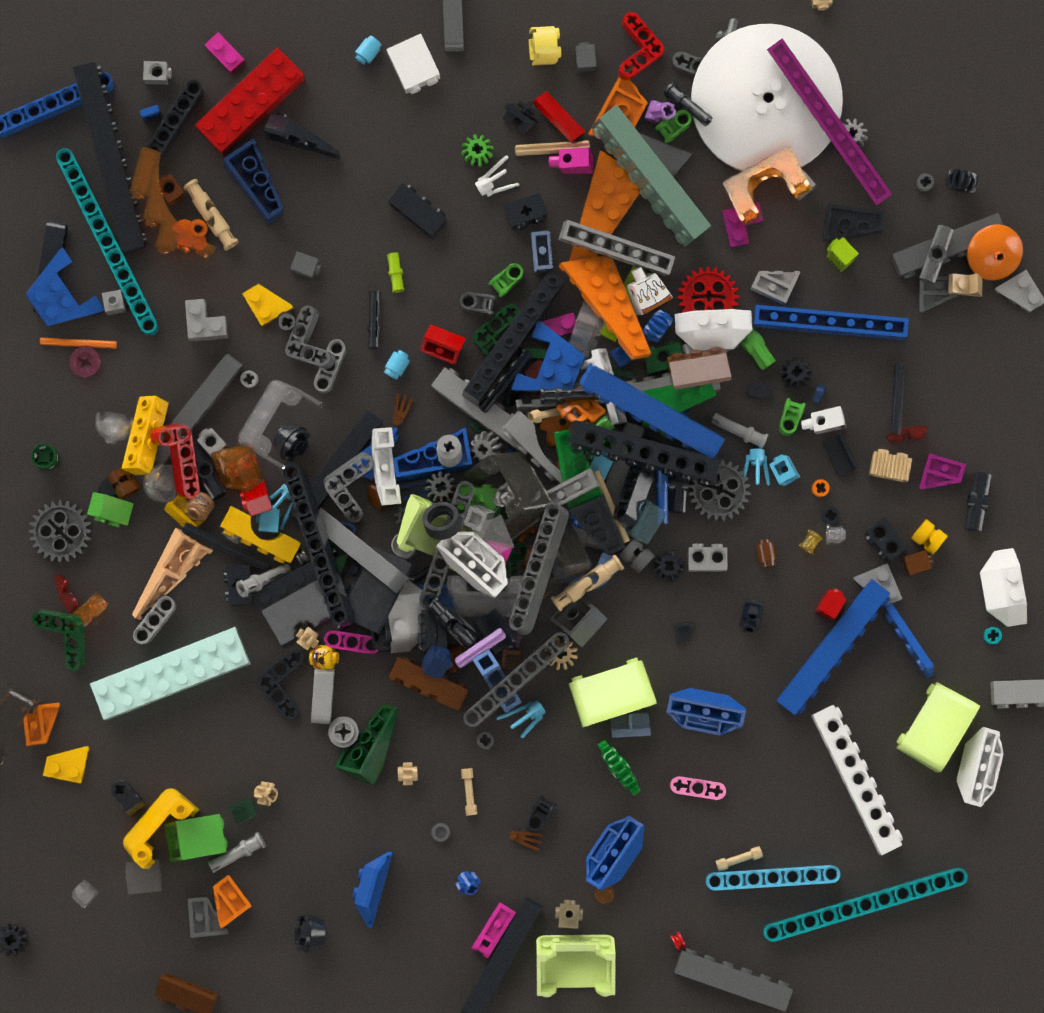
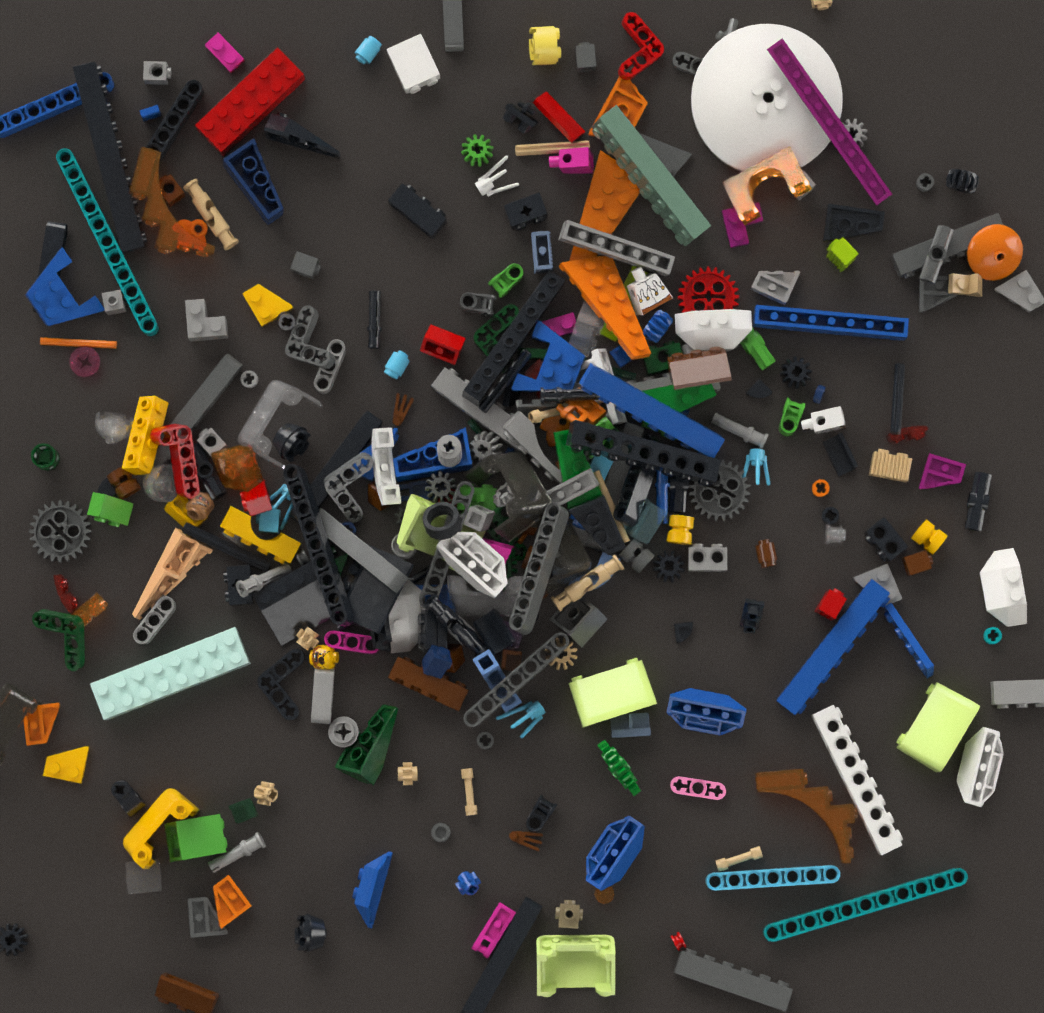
(84, 894): clear brick -> none
(395, 272): lime pin -> none
(480, 647): lavender axle -> none
(493, 537): clear piece -> none
(659, 111): medium lavender piece -> none
(673, 126): bright green piece -> none
(680, 529): none -> yellow wheel
(683, 100): black pin -> none
(777, 468): medium azure brick -> none
(810, 541): clear yellow bush -> none
(818, 799): none -> clear orange arch

